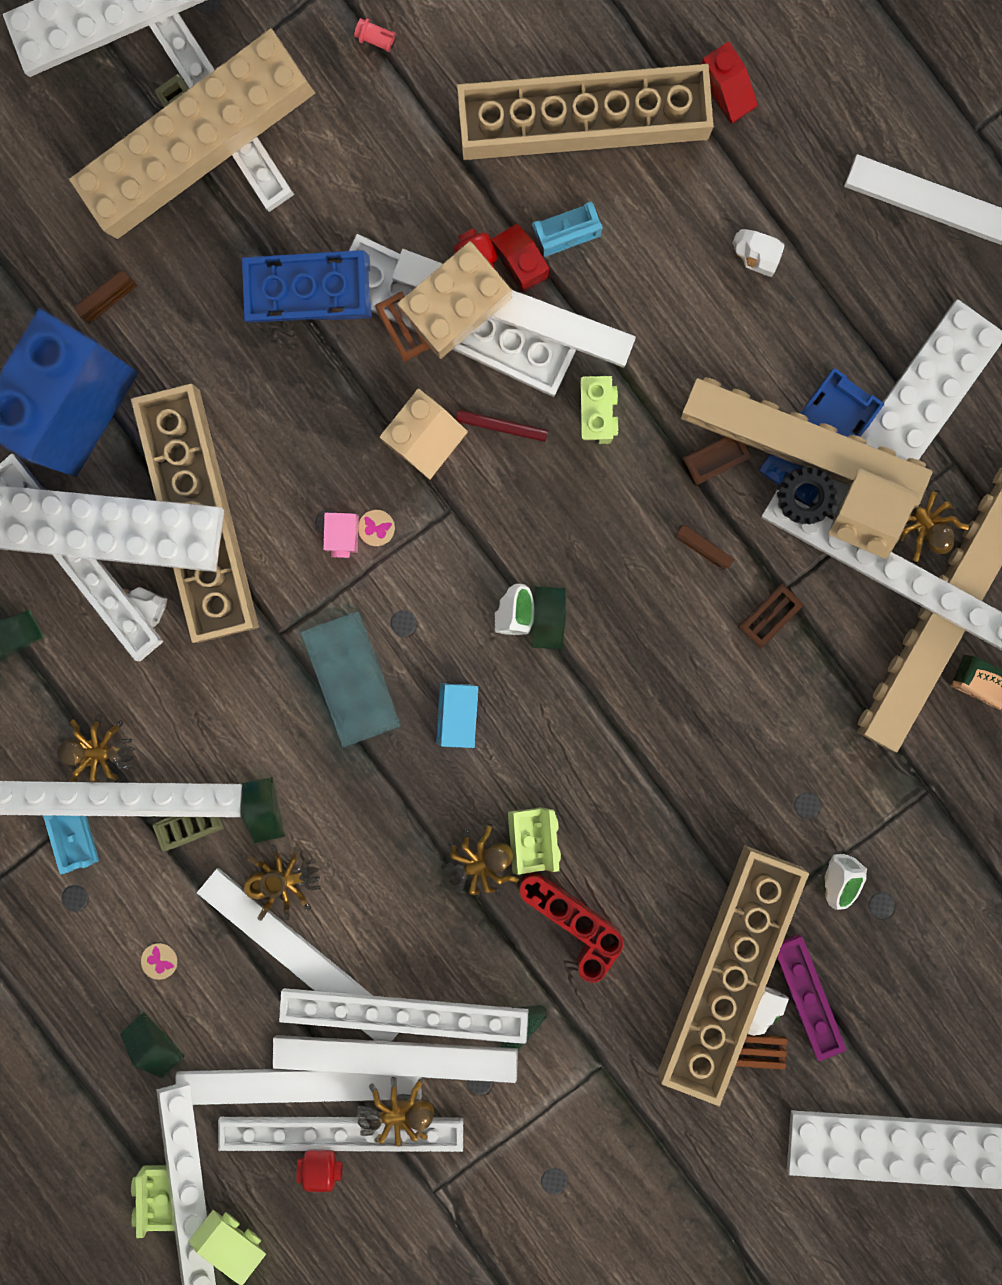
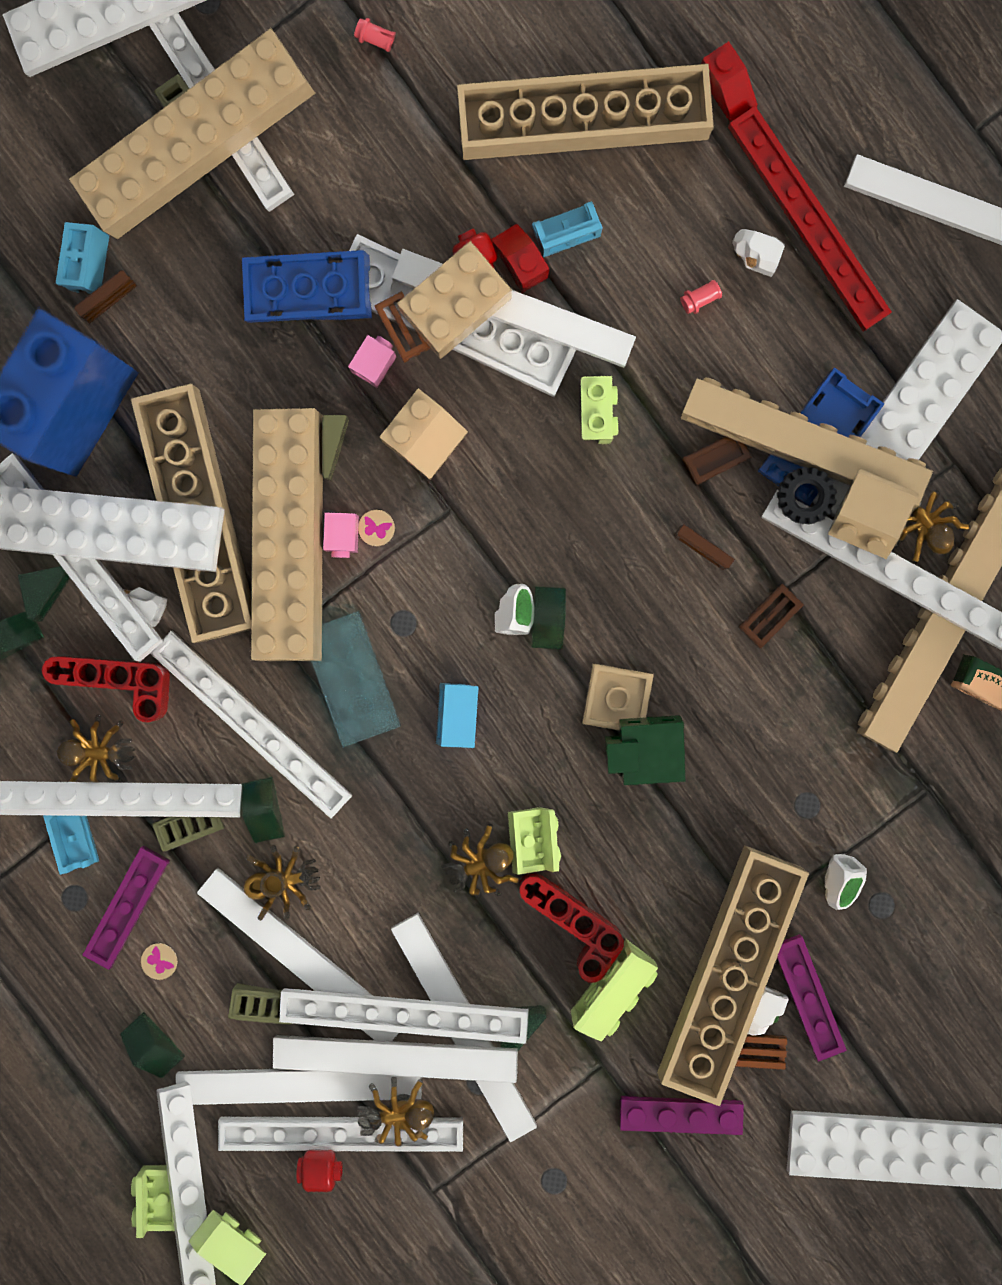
(41, 591): none -> clear green slope
(82, 257): none -> medium azure hinge
(107, 679): none -> red beam
(126, 907): none -> magenta plate
(249, 1014): none -> olive slope
(251, 724): none -> white tile
(287, 535): none -> tan brick
(333, 434): none -> olive slope
(373, 360): none -> bright pink brick
(443, 987): none -> white tile
(501, 425): dark red bar -> none
(606, 1000): none -> yellowish green slope
(615, 696): none -> tan tile
(647, 750): none -> dark green piece
(680, 1115): none -> magenta plate
(700, 297): none -> coral pin
(809, 218): none -> red plate

